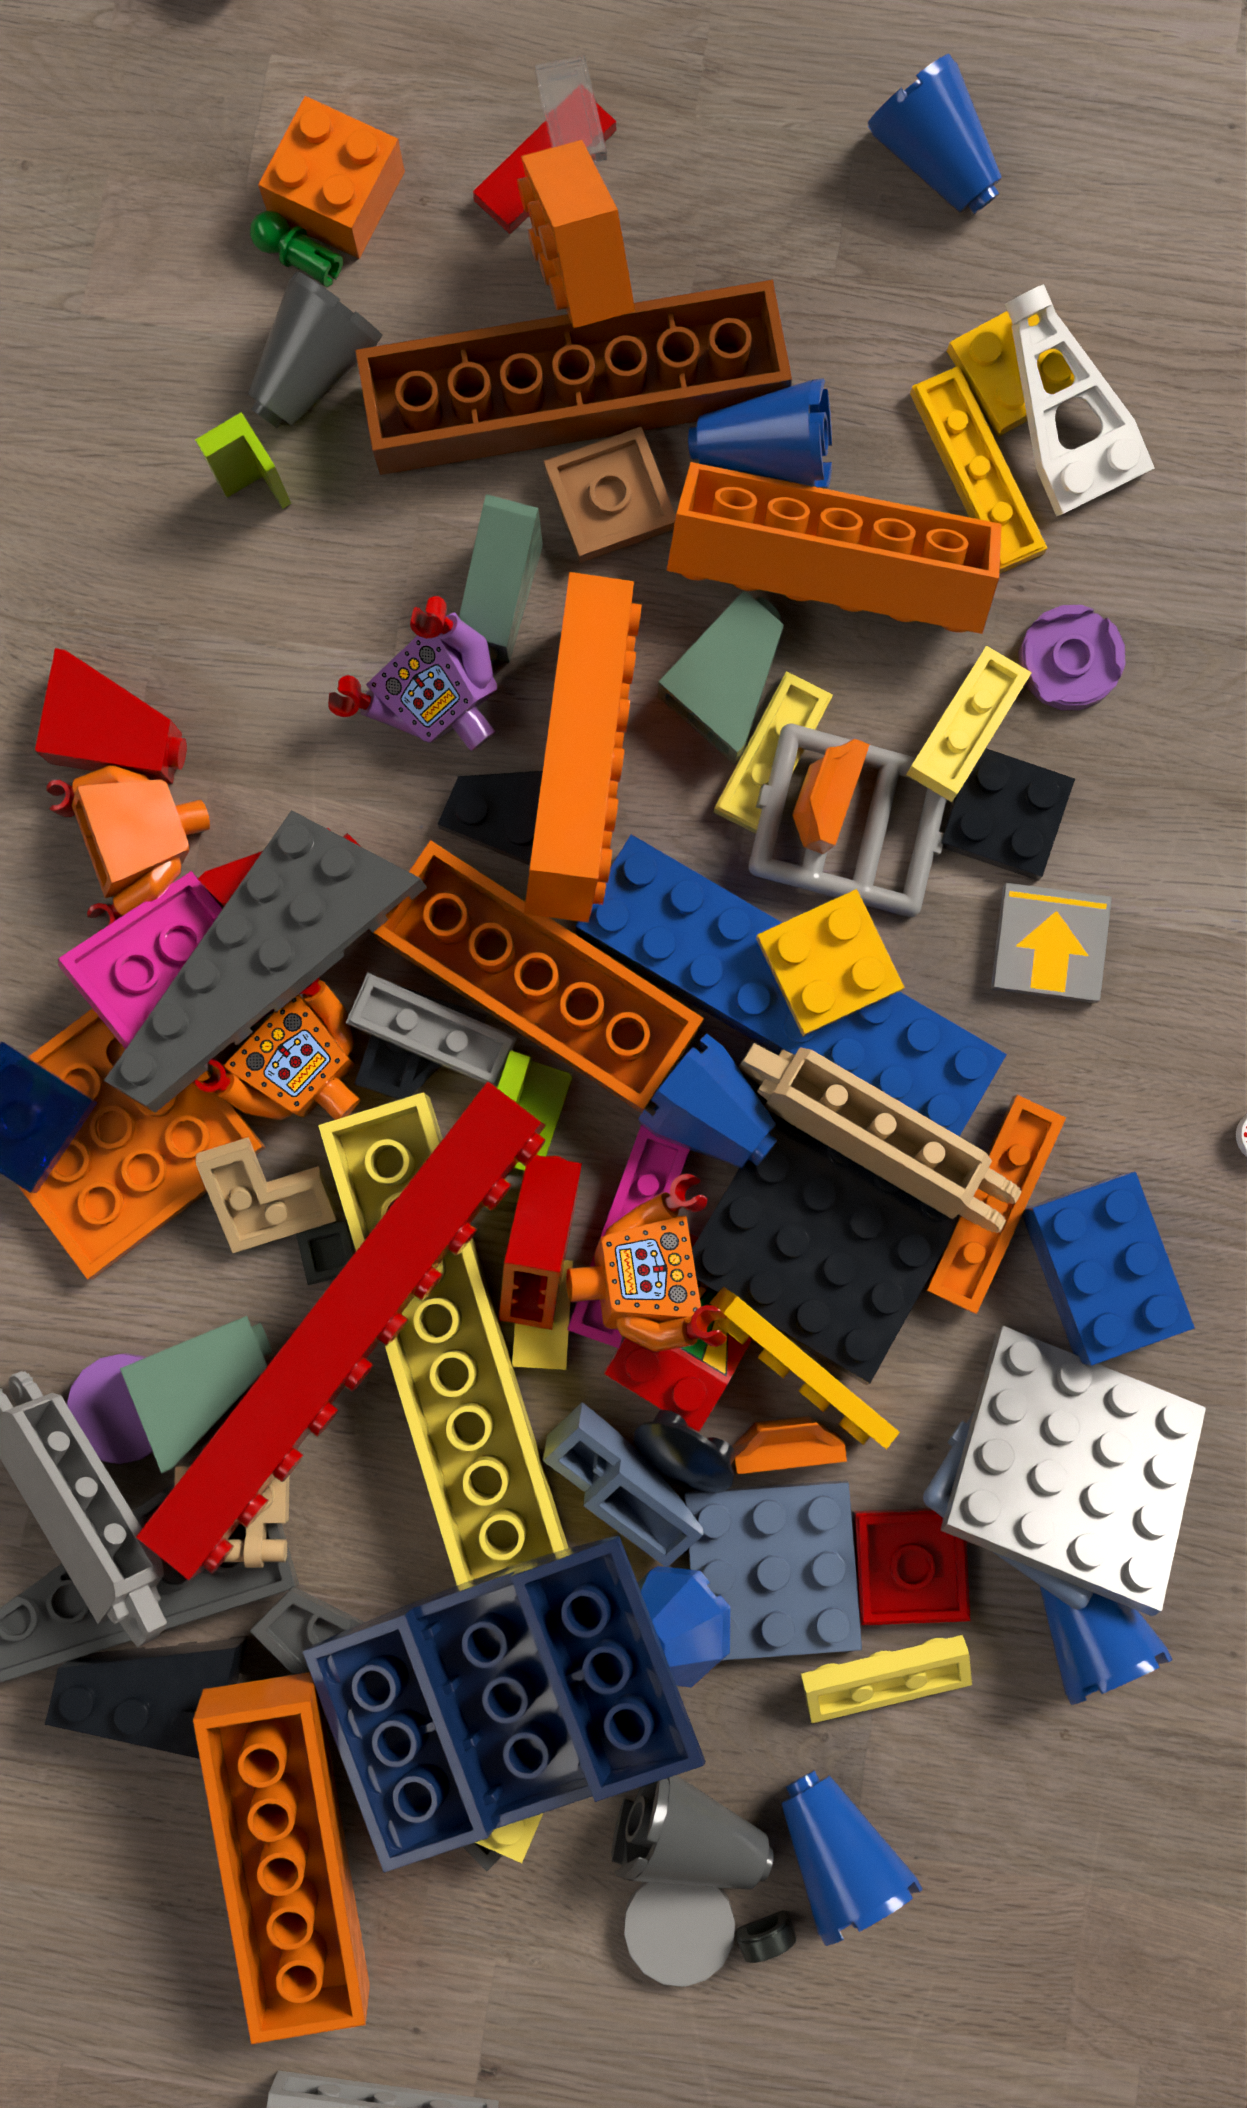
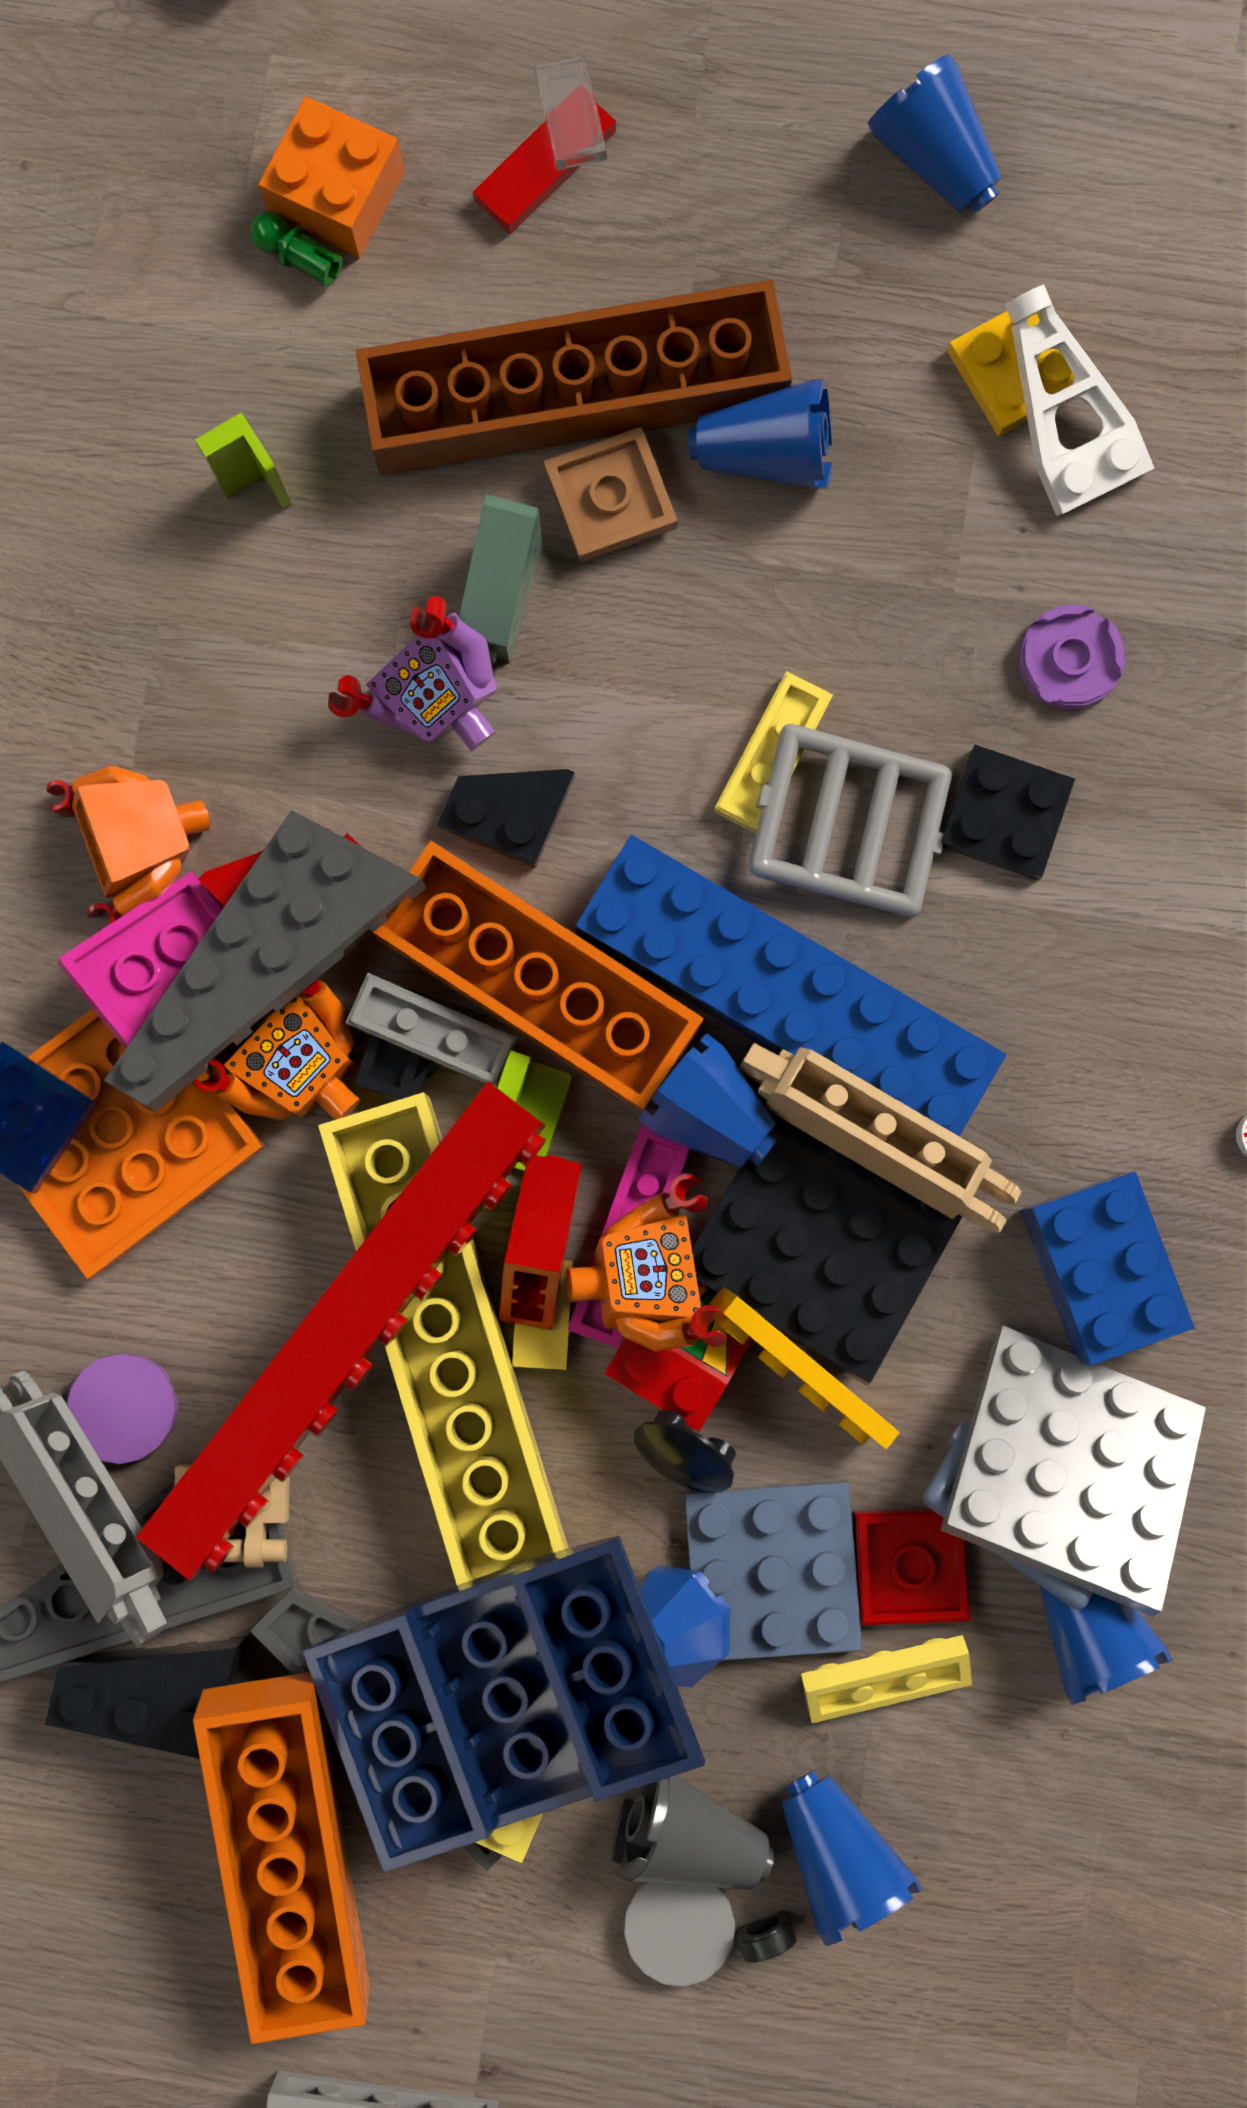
(99, 724): red slope -> none
(193, 1385): sand green slope -> none
(259, 1210): tan plate -> none
(307, 351): dark grey cone -> none
(325, 1251): pearl dark grey tile -> none
(576, 234): orange brick -> none
(584, 749): orange brick -> none
(621, 1485): sand blue slope -> none
(725, 674): sand green slope -> none
(787, 1445): orange slope -> none
(827, 795): orange slope -> none
(829, 962): yellow plate -> none
(836, 548): orange brick -> none
(968, 724): light yellow plate -> none
(973, 1252): orange plate -> none
(977, 464): yellow tile -> none
(1051, 943): light grey tile -> none

